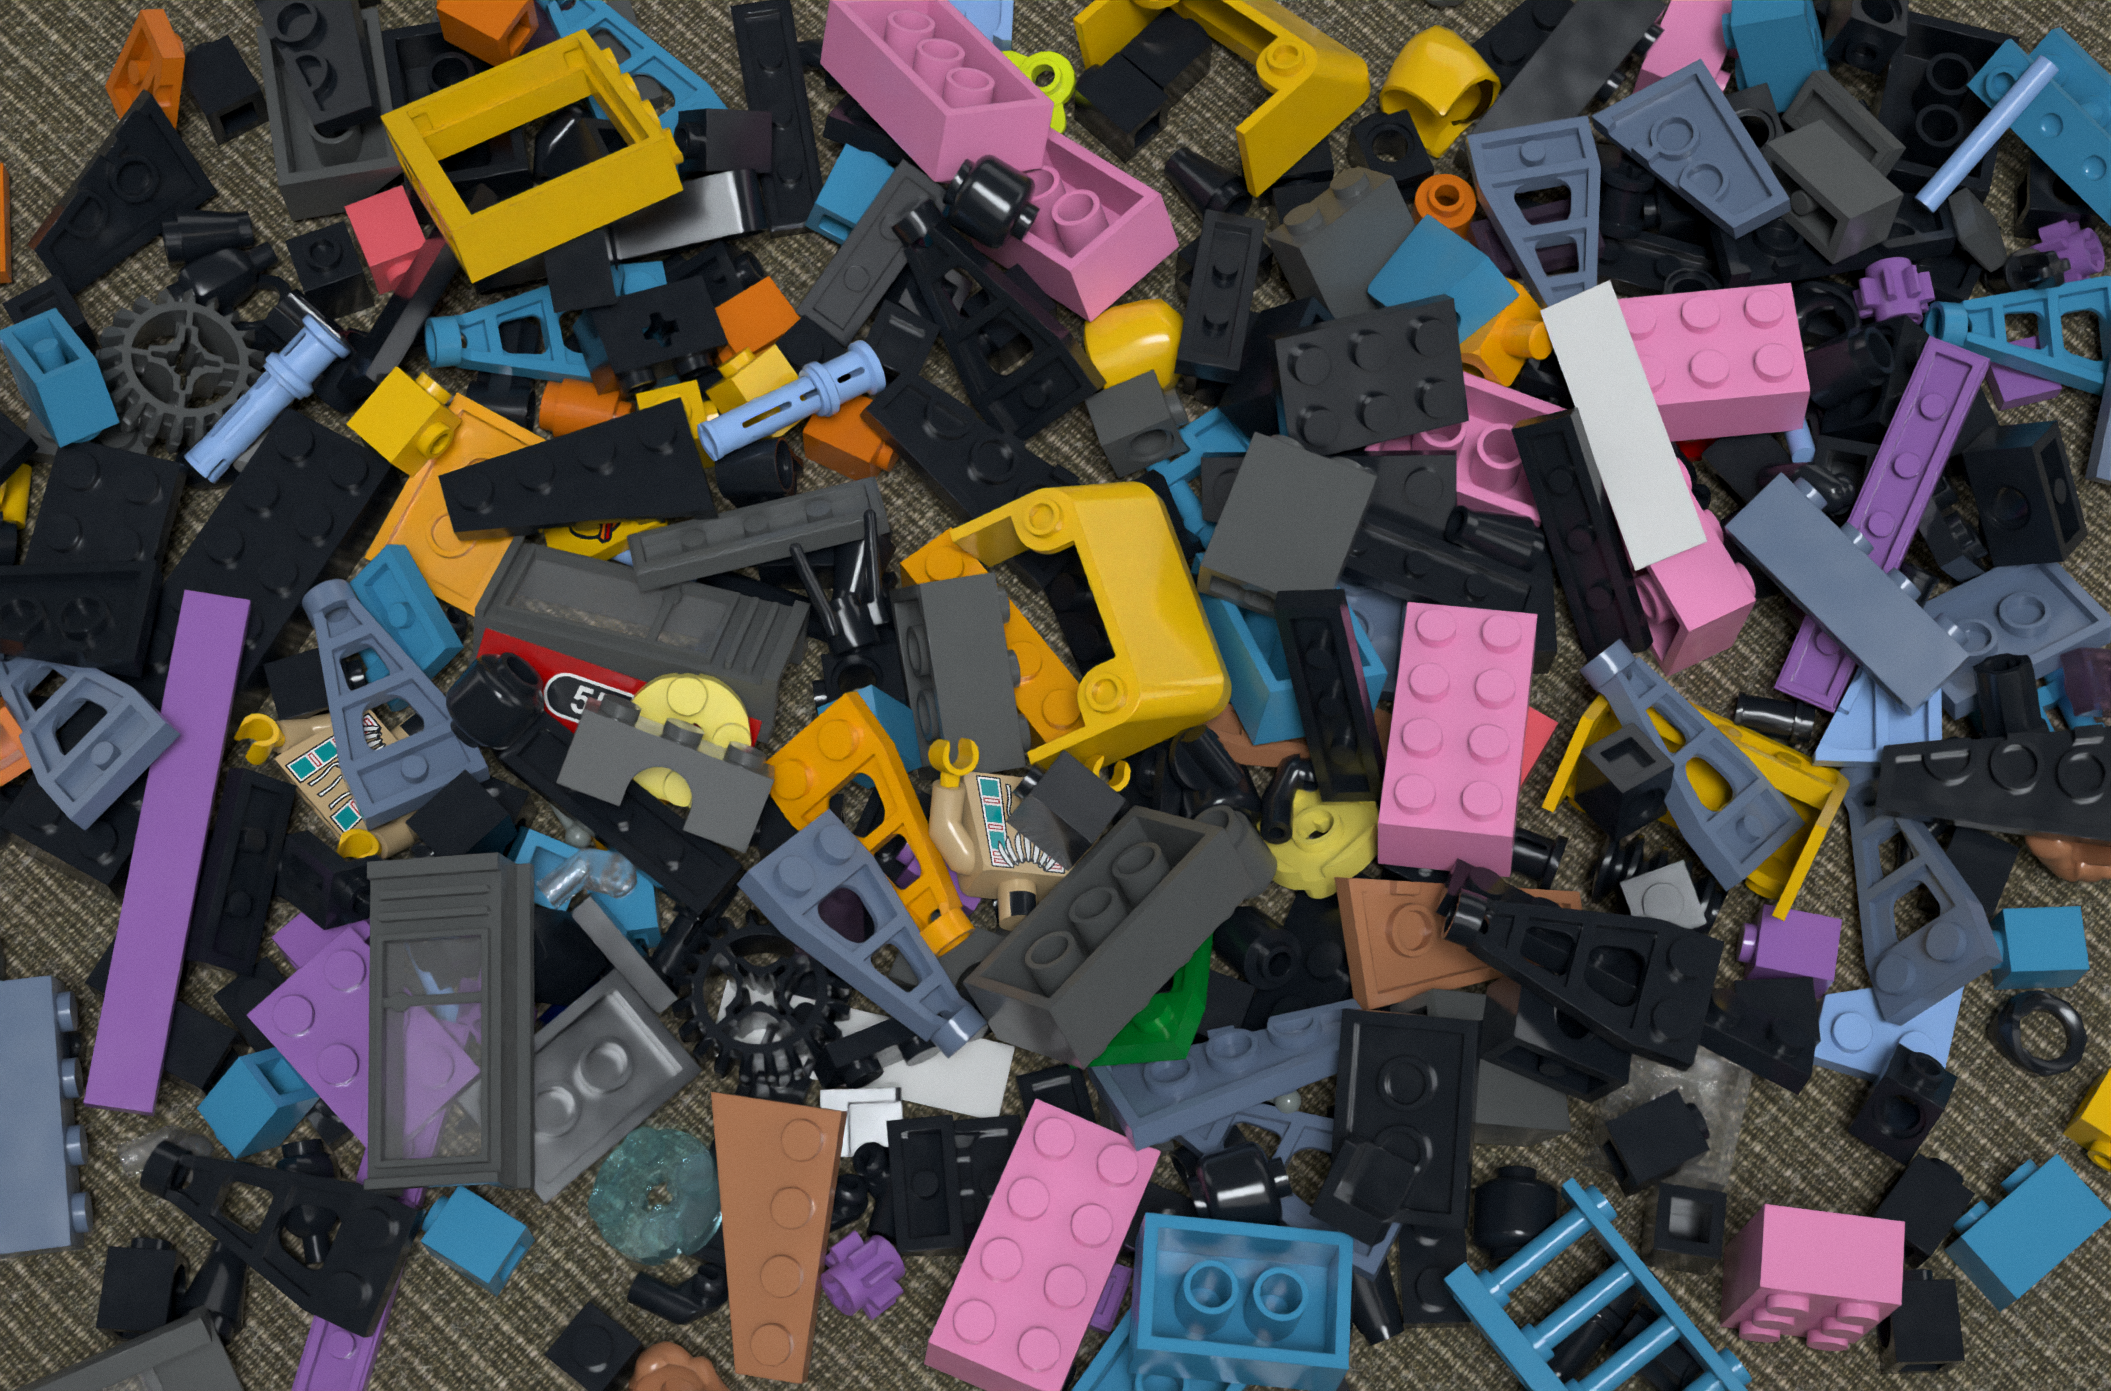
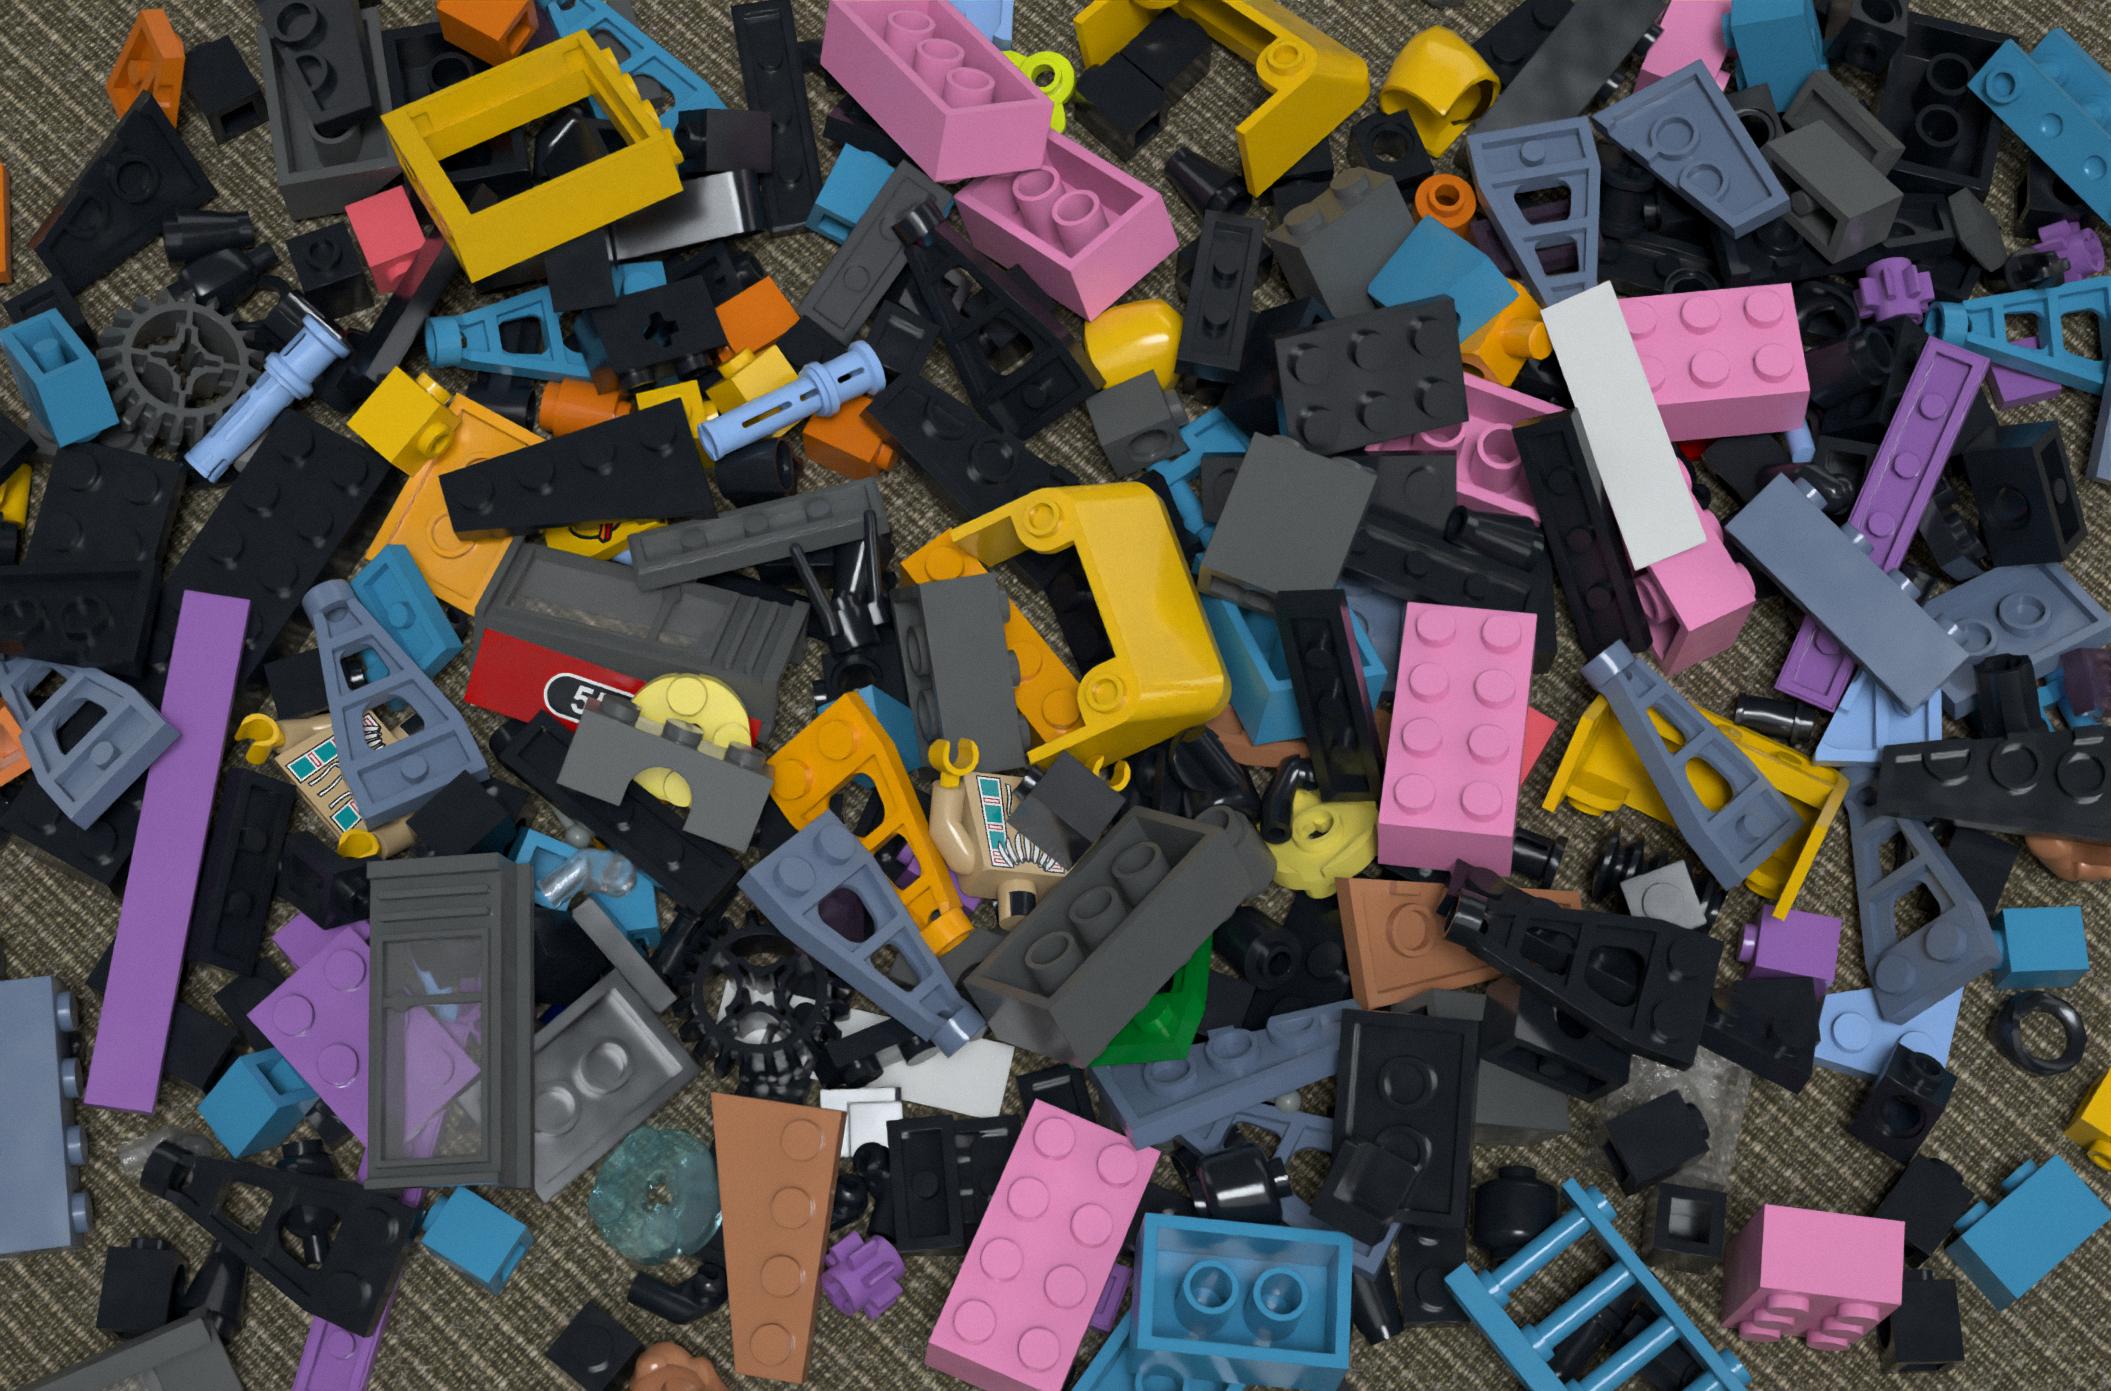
(495, 701): black head -> none
(991, 201): black head -> none
(1623, 782): black brick -> none
(1986, 134): light blue bar -> none

